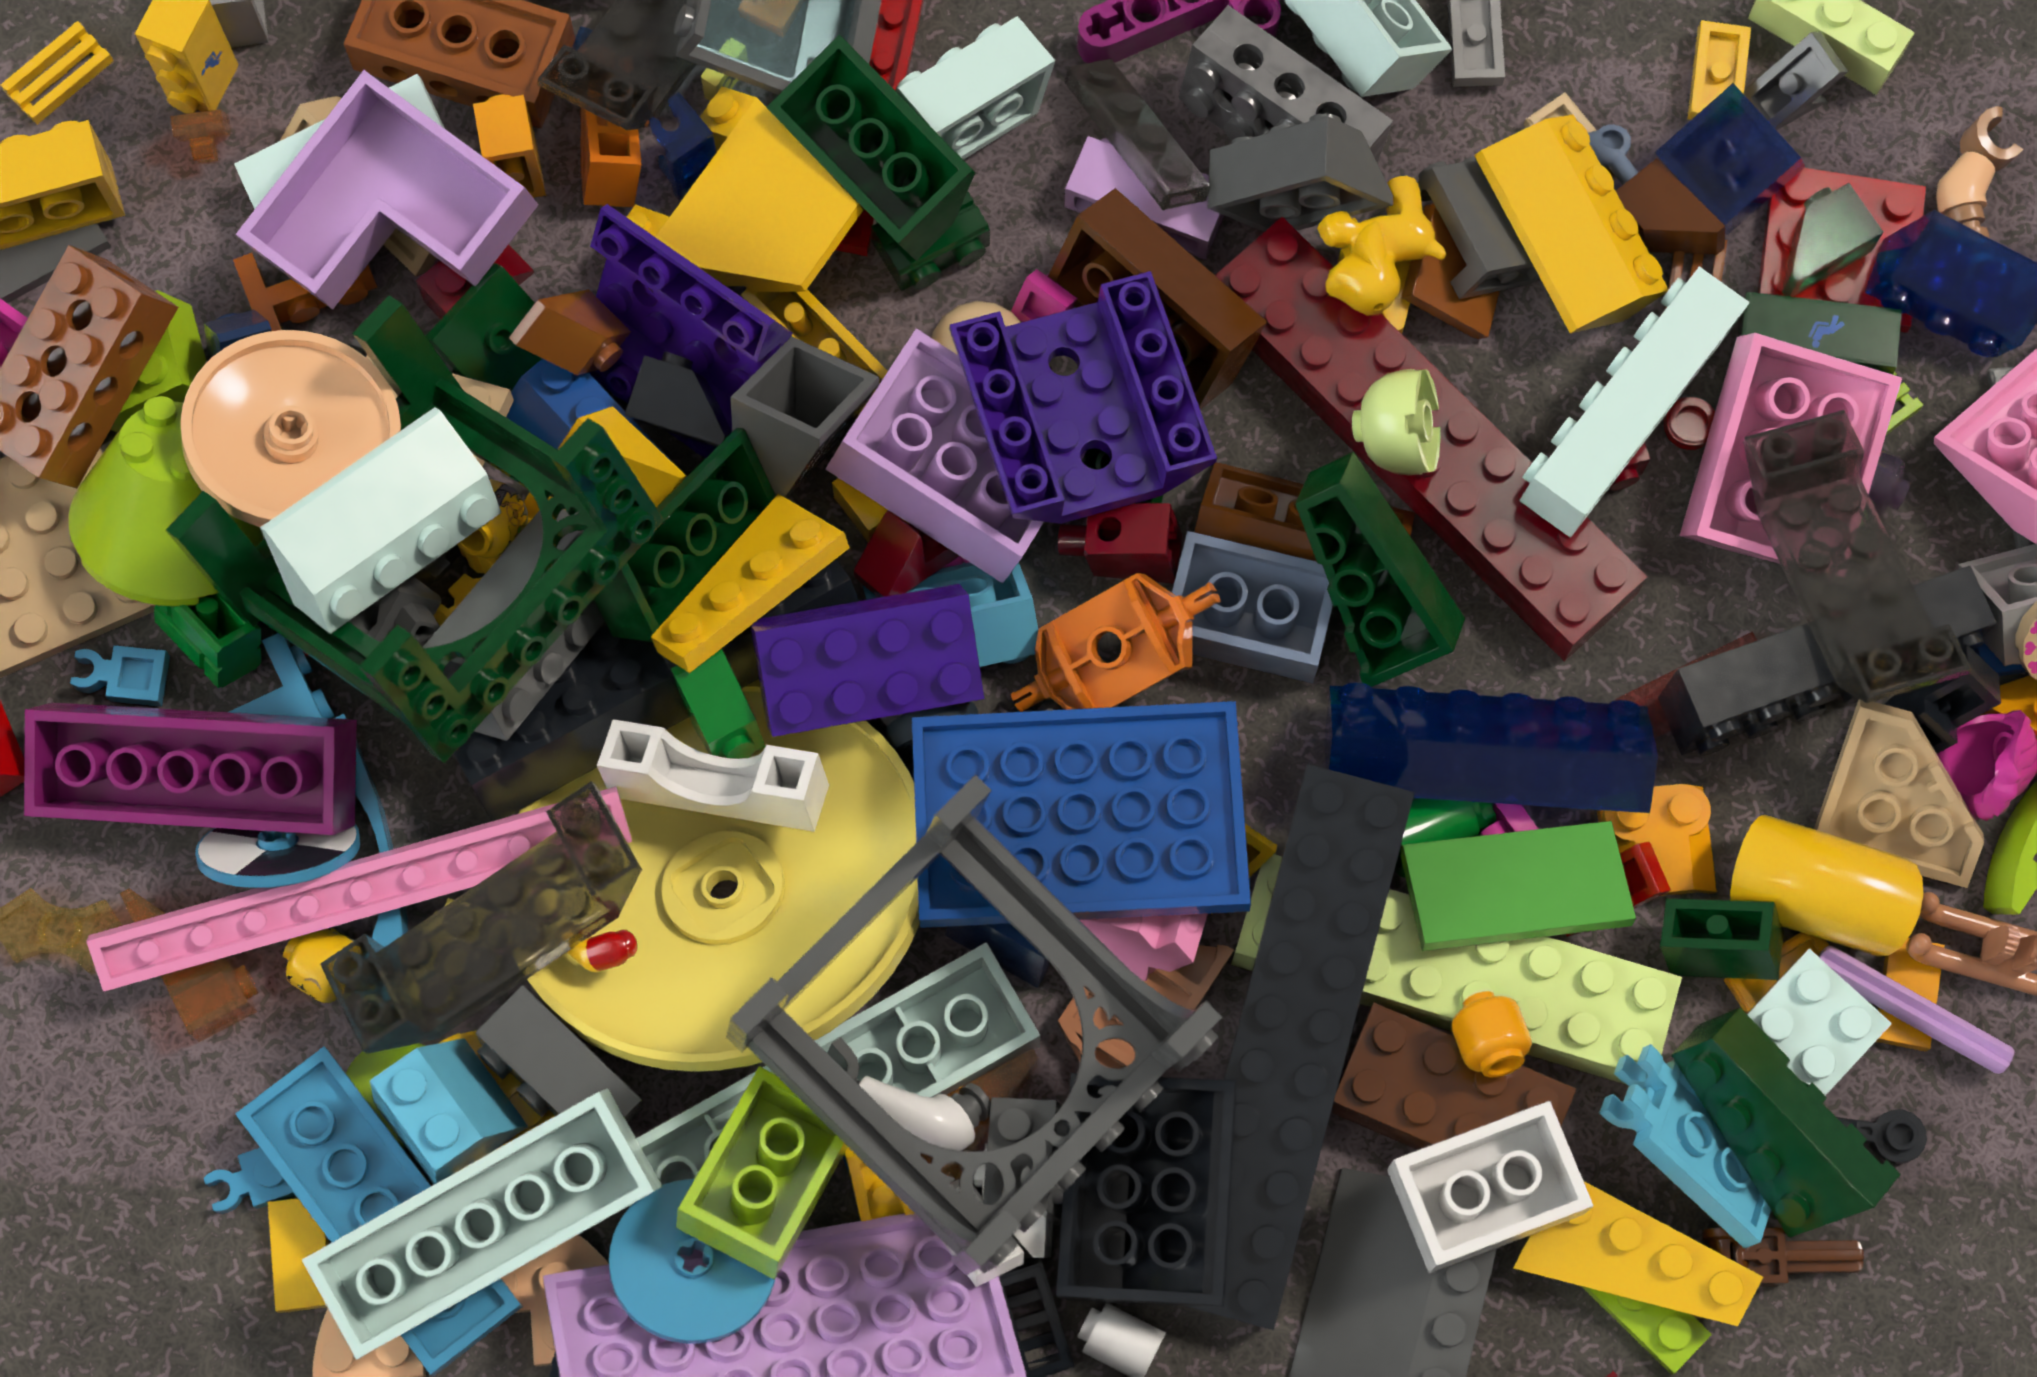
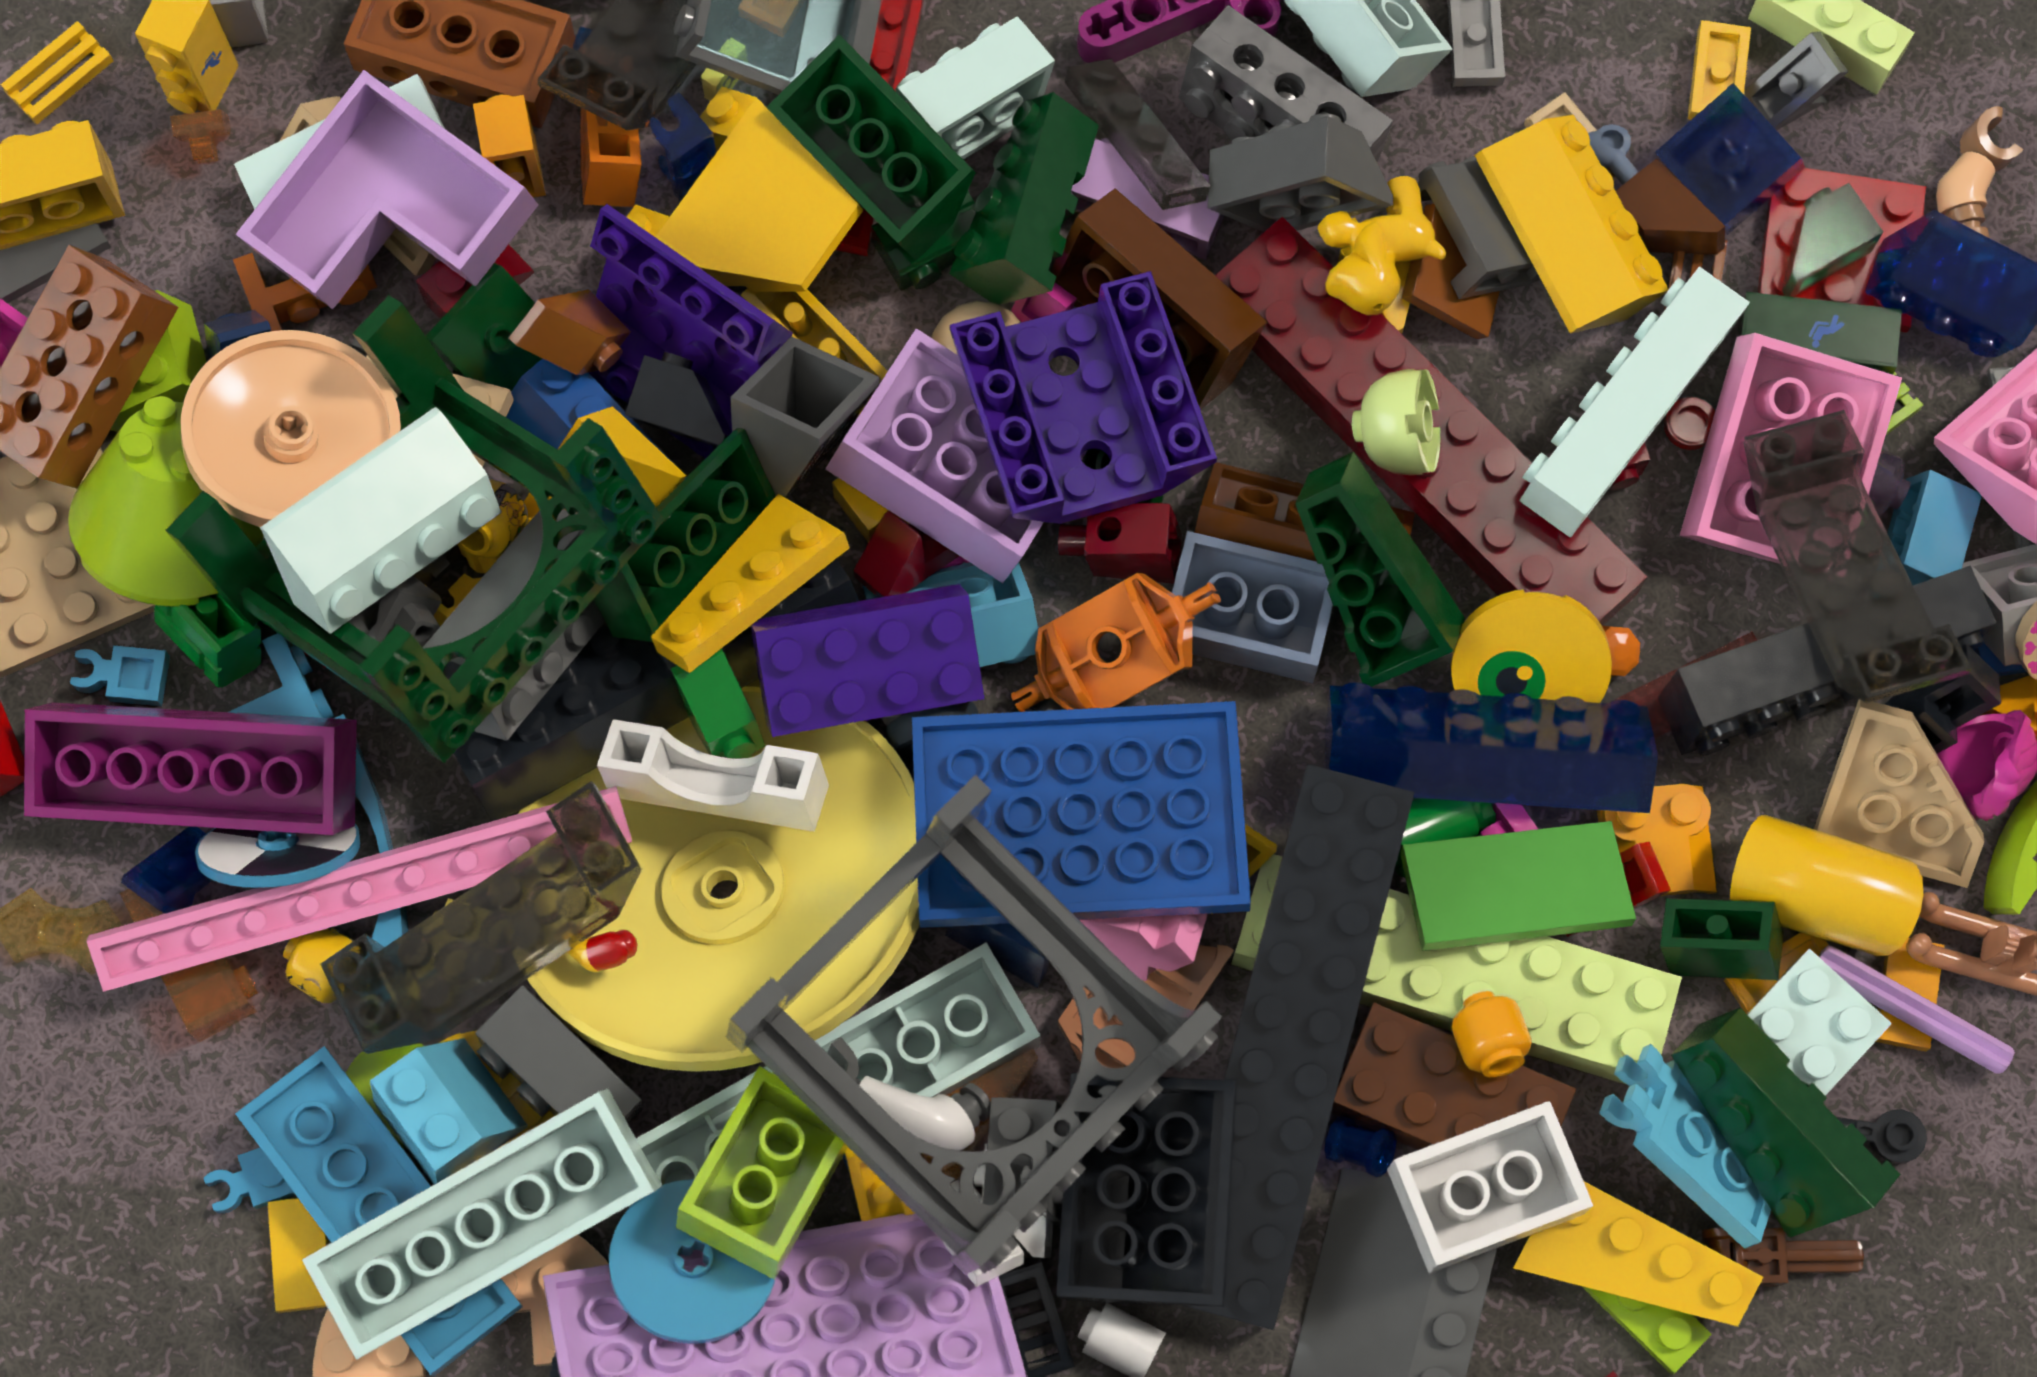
(170, 874): none -> clear blue slope
(1026, 202): none -> dark green wedge
(1360, 1145): none -> clear blue bush
(1533, 648): none -> yellow tile
(1623, 649): none -> orange tile
(1933, 526): none -> dark azure brick

